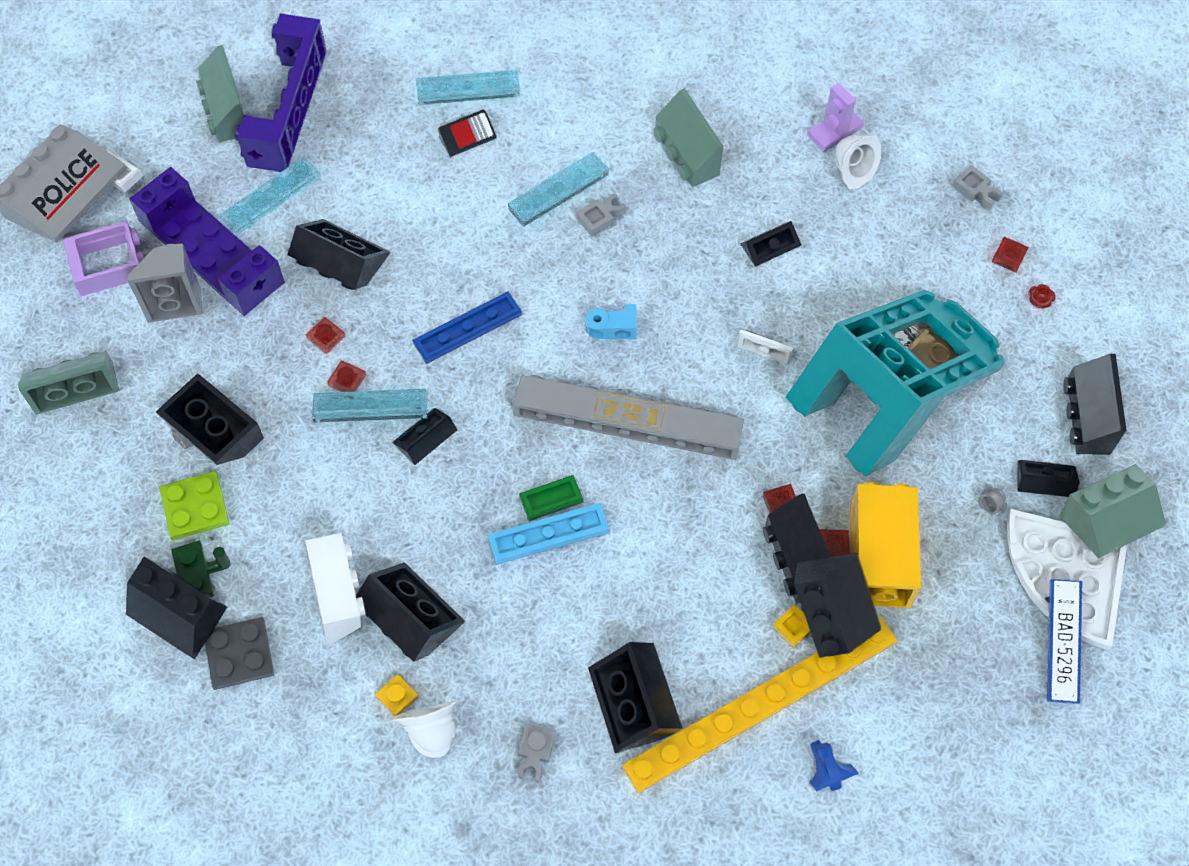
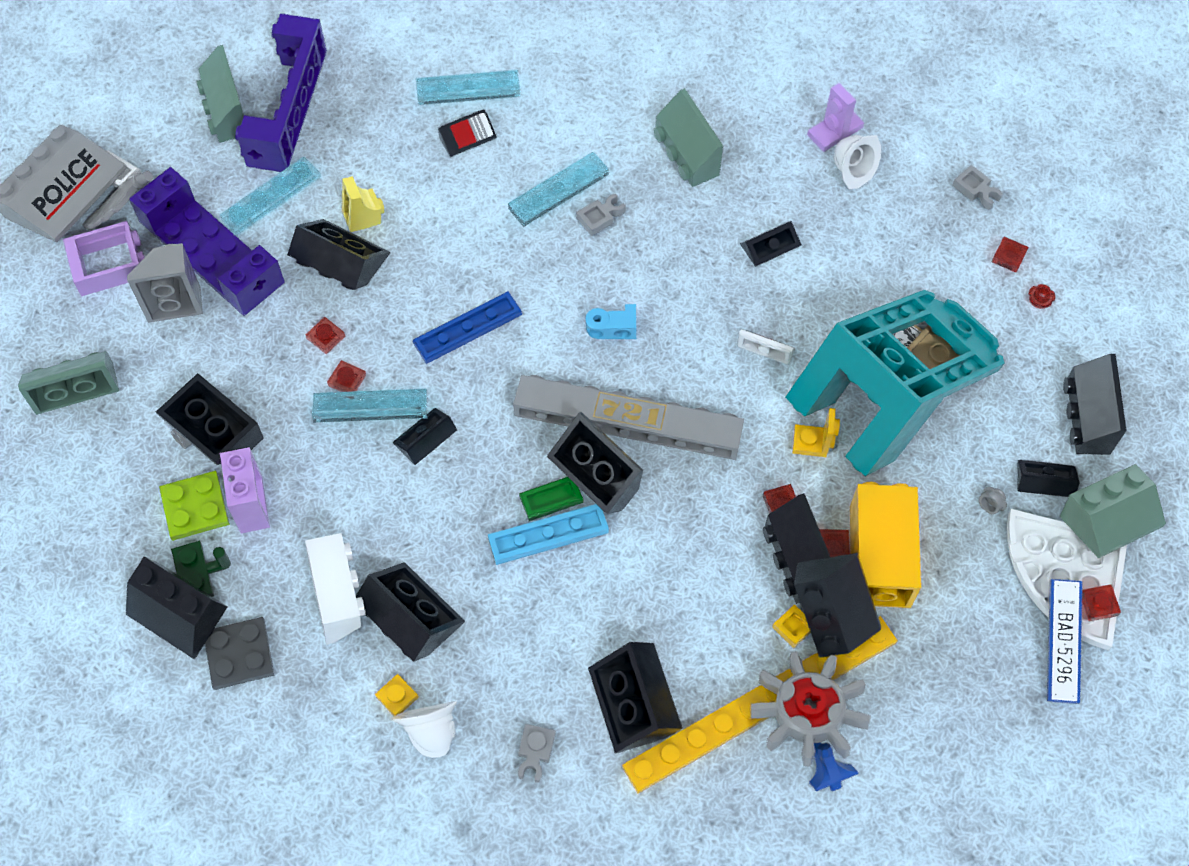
(118, 199): none -> light grey animal
(246, 492): none -> lavender window
(360, 206): none -> light yellow arch
(596, 465): none -> black slope
(810, 708): none -> light grey gear
(816, 440): none -> yellow bracket
(1100, 603): none -> clear red plate

